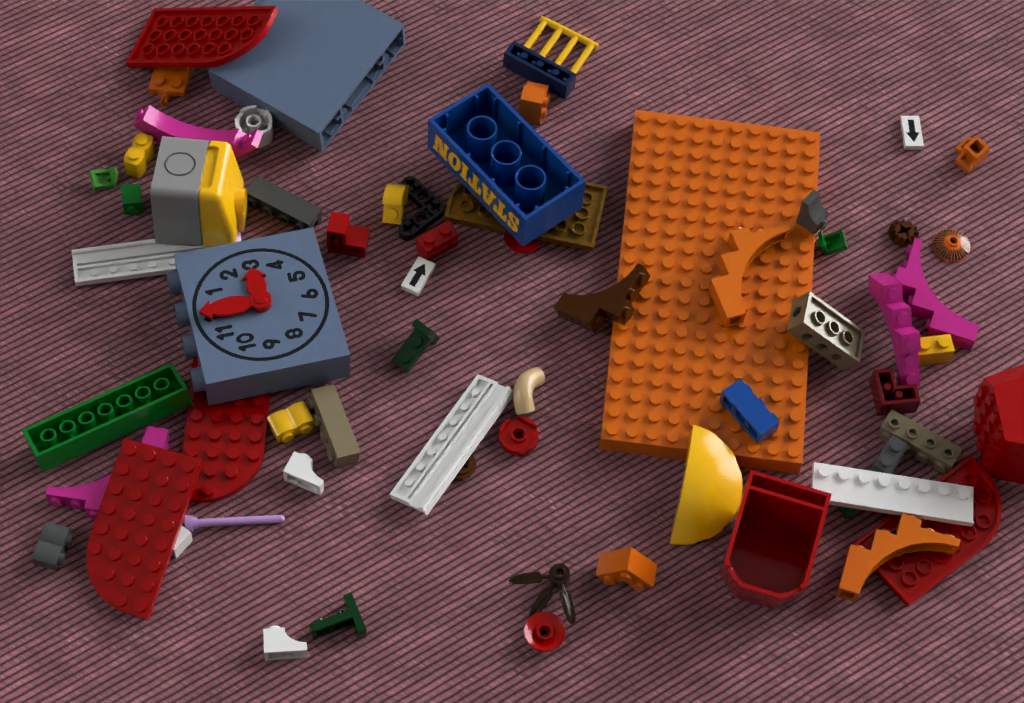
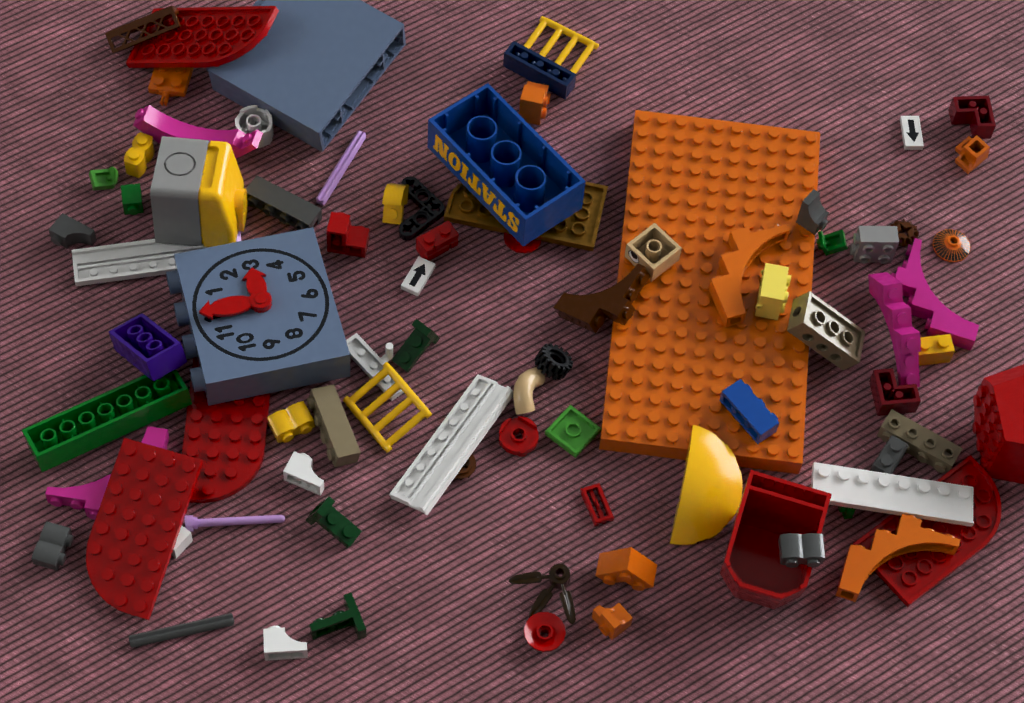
(69, 231): none -> dark grey arch
(141, 25): none -> reddish brown fence
(148, 347): none -> dark purple brick
(181, 630): none -> dark grey axle
(334, 522): none -> dark green bracket
(341, 167): none -> lavender axle
(370, 362): none -> white plate
(374, 429): none -> yellow bar
(553, 361): none -> black tyre
(572, 431): none -> bright green plate
(596, 521): none -> red tile
(612, 620): none -> orange brick
(653, 250): none -> tan brick
(772, 291): none -> light yellow brick
(801, 549): none -> dark grey brick
(874, 244): none -> light grey brick
(973, 111): none -> dark red brick

